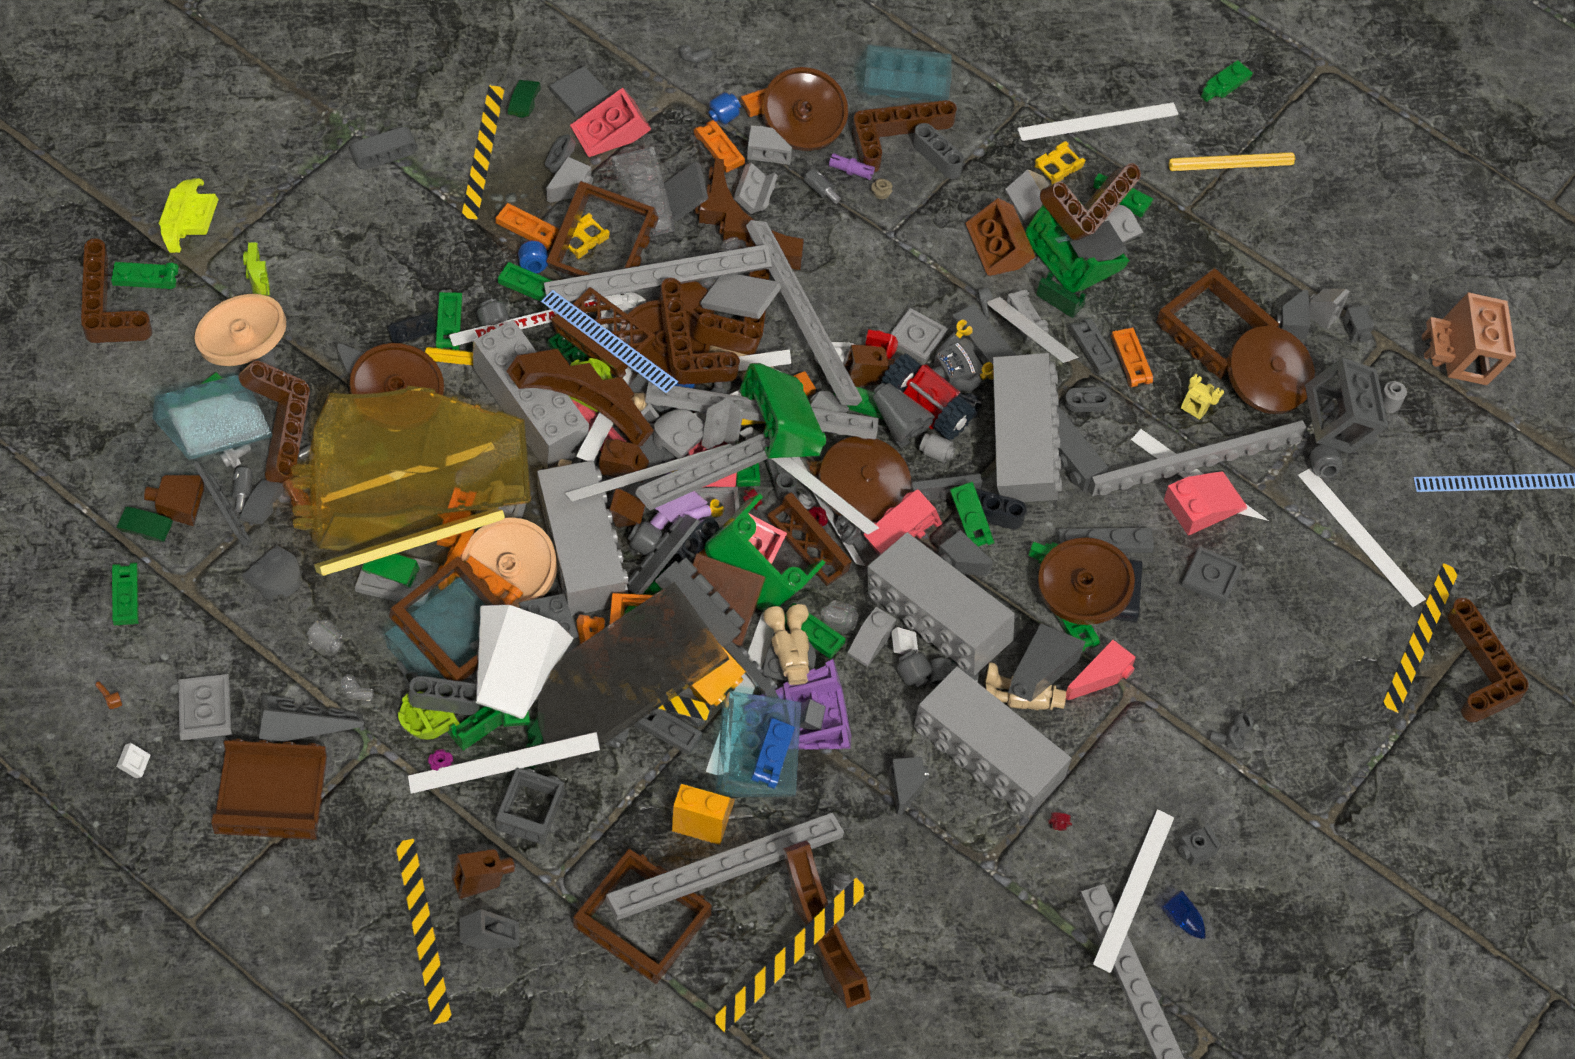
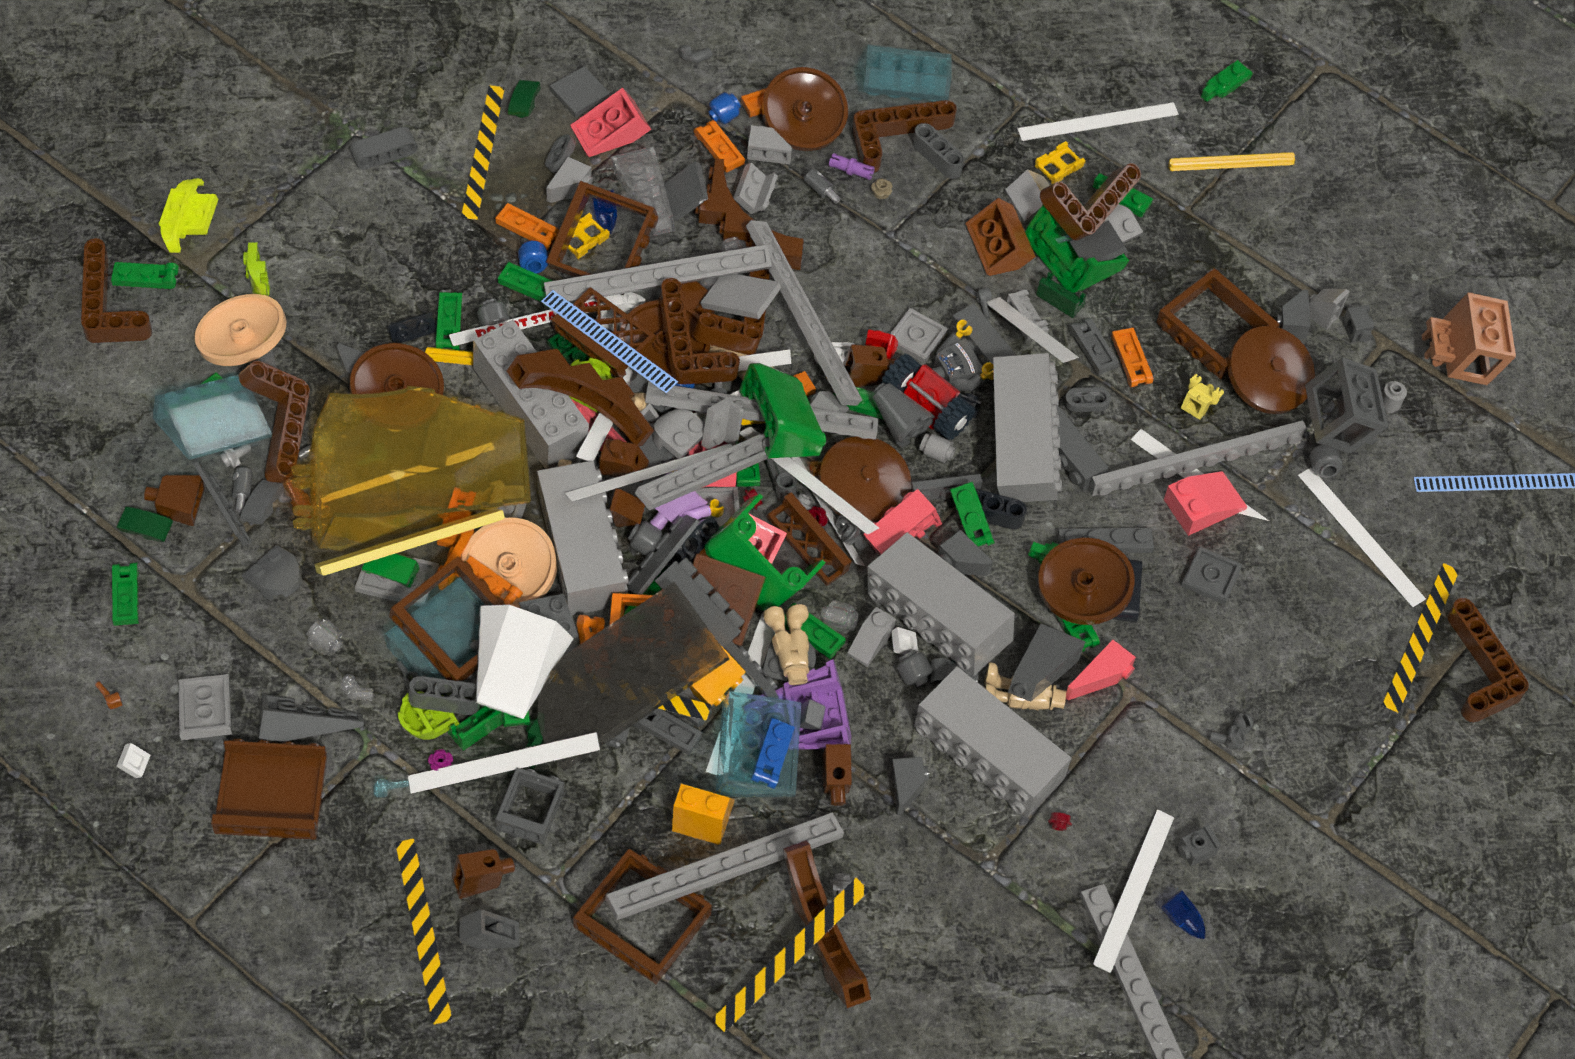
(382, 786): none -> clear light blue hand
(605, 214): none -> clear blue plate
(837, 764): none -> reddish brown torso

